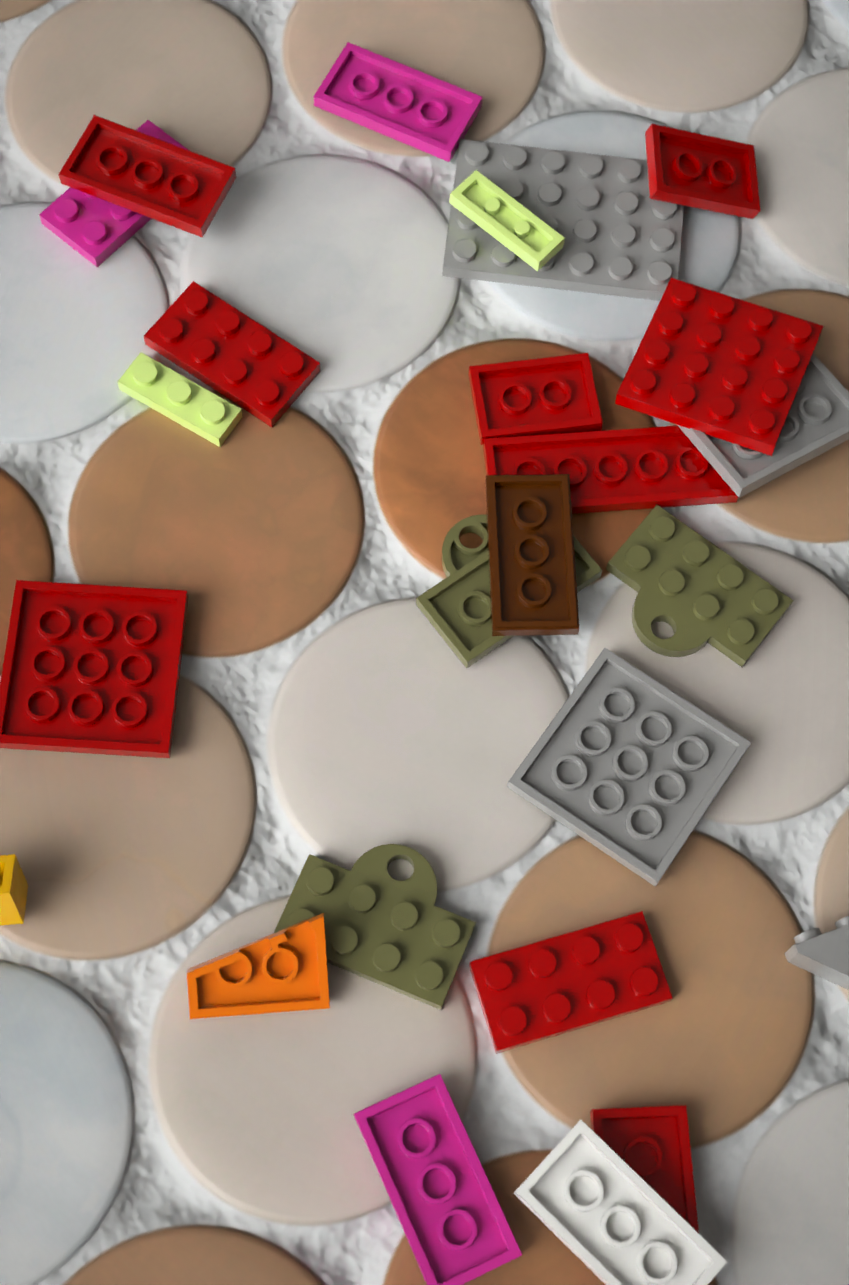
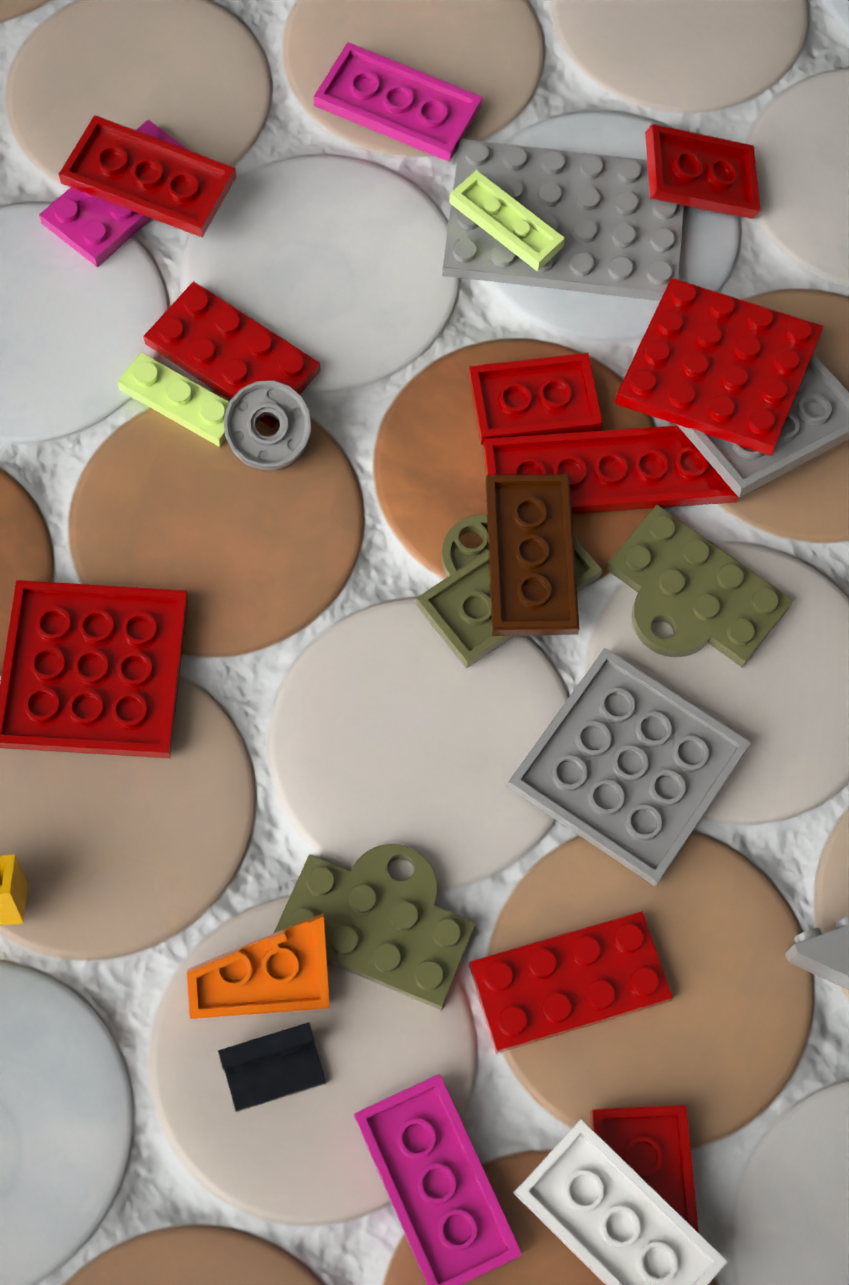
(263, 400): none -> light grey wheel
(272, 1067): none -> black panel

